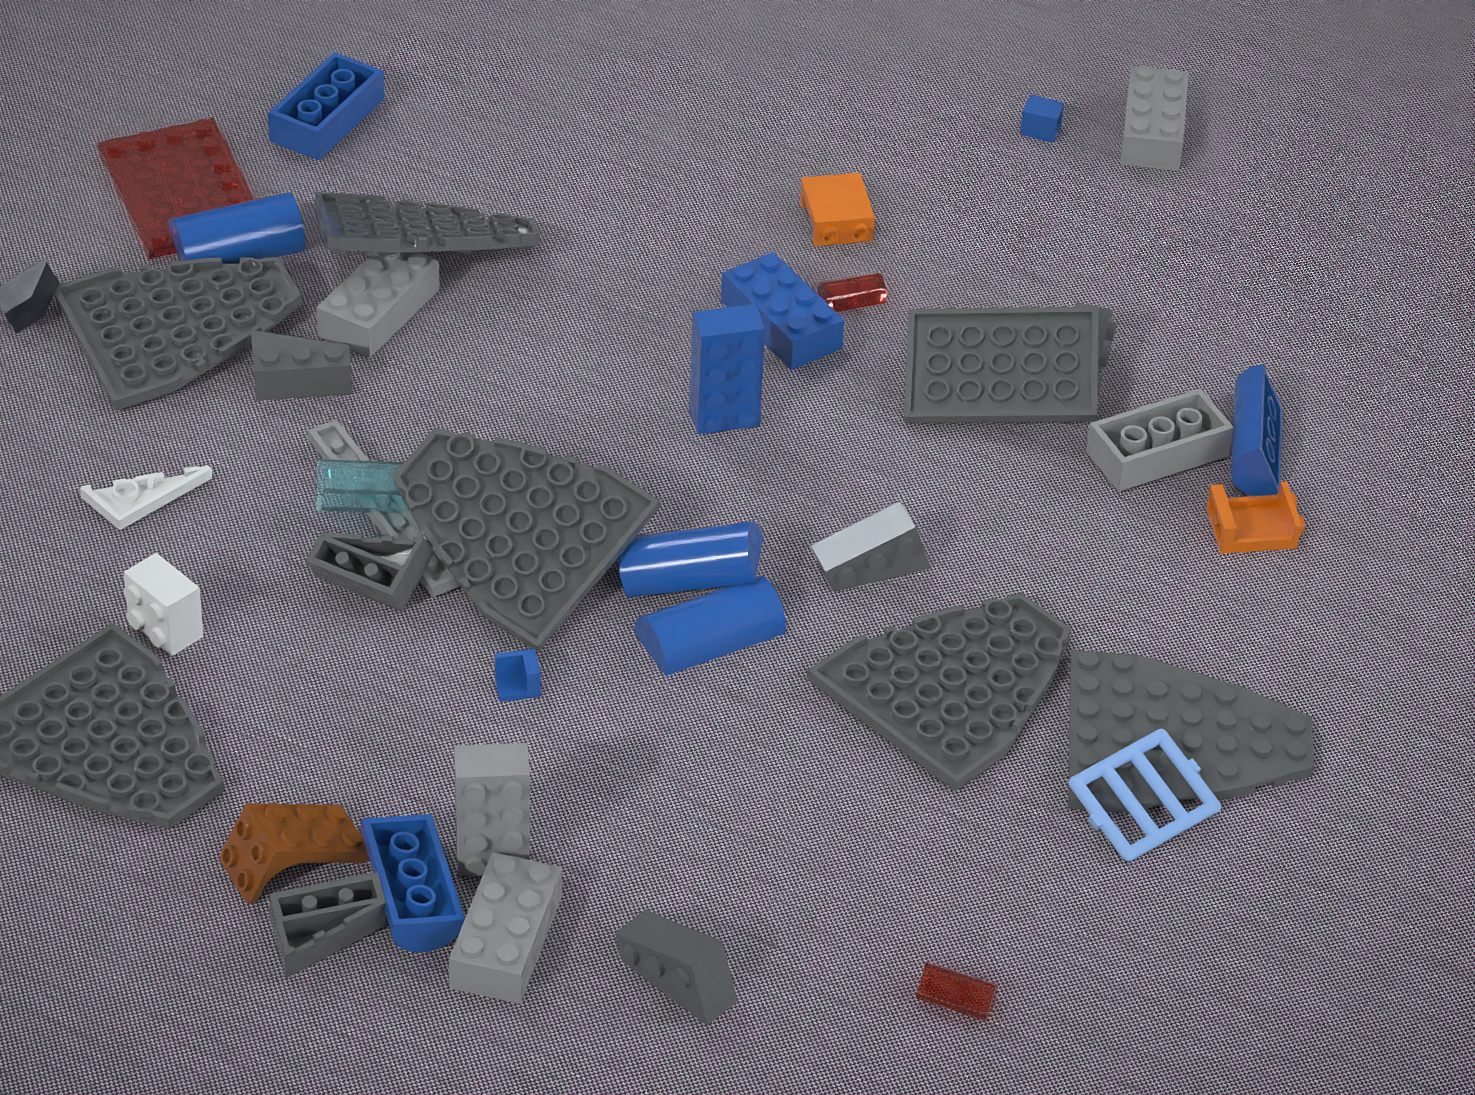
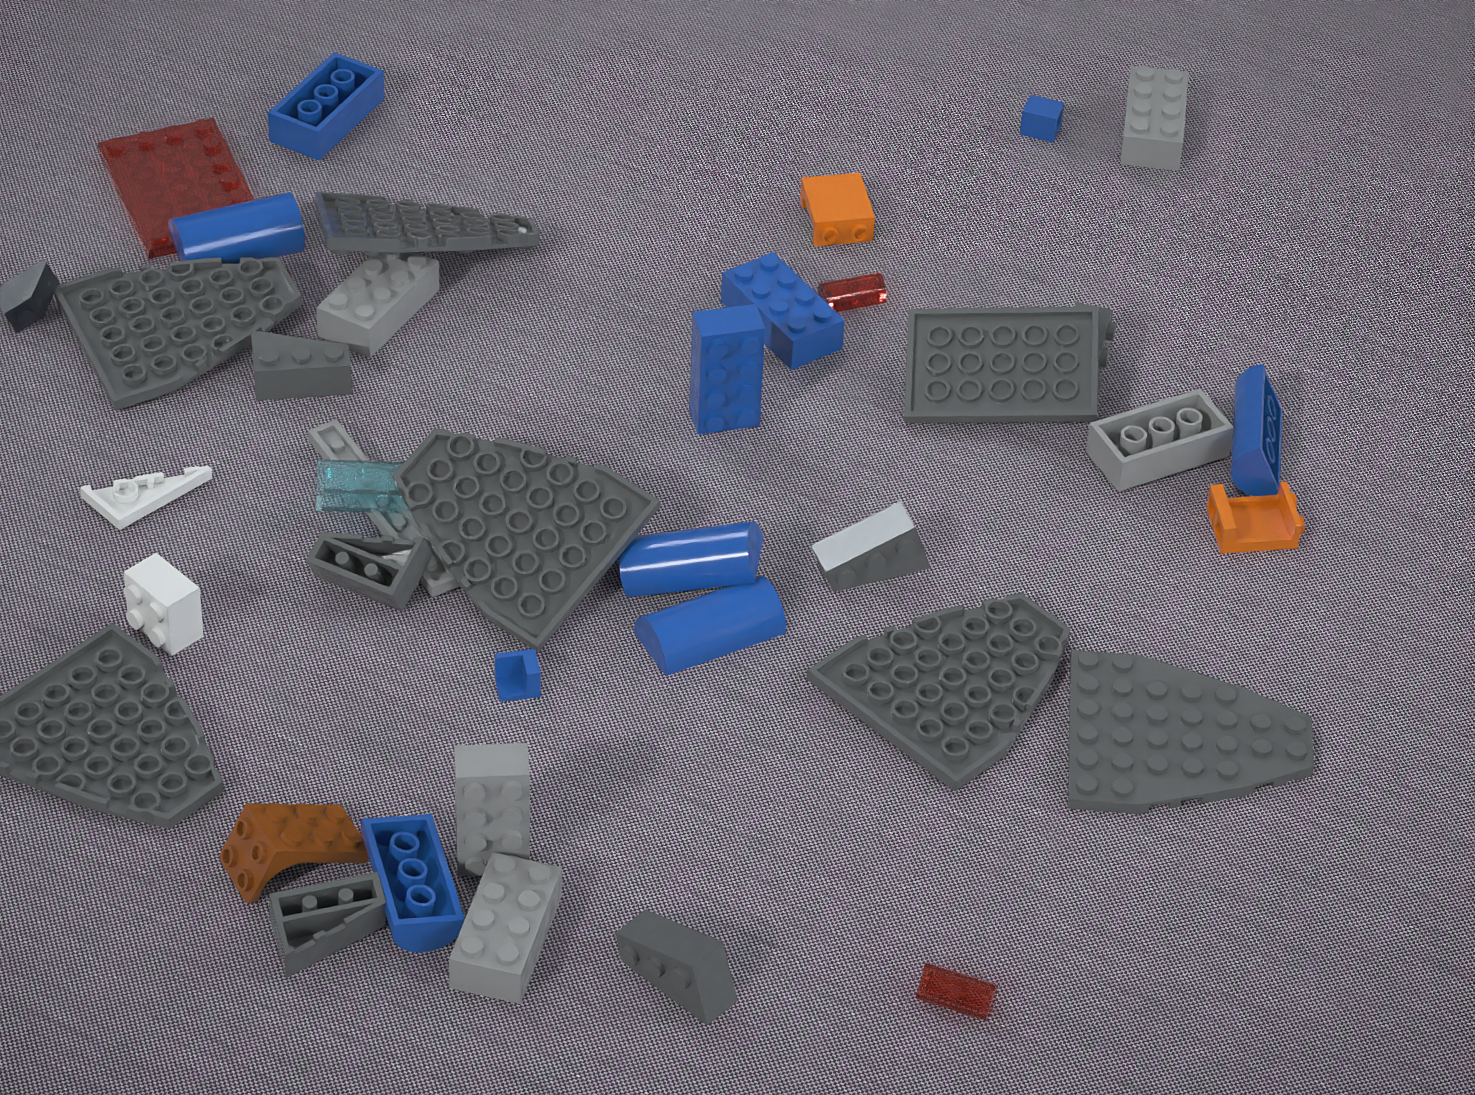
(1154, 836): light blue bar -> none

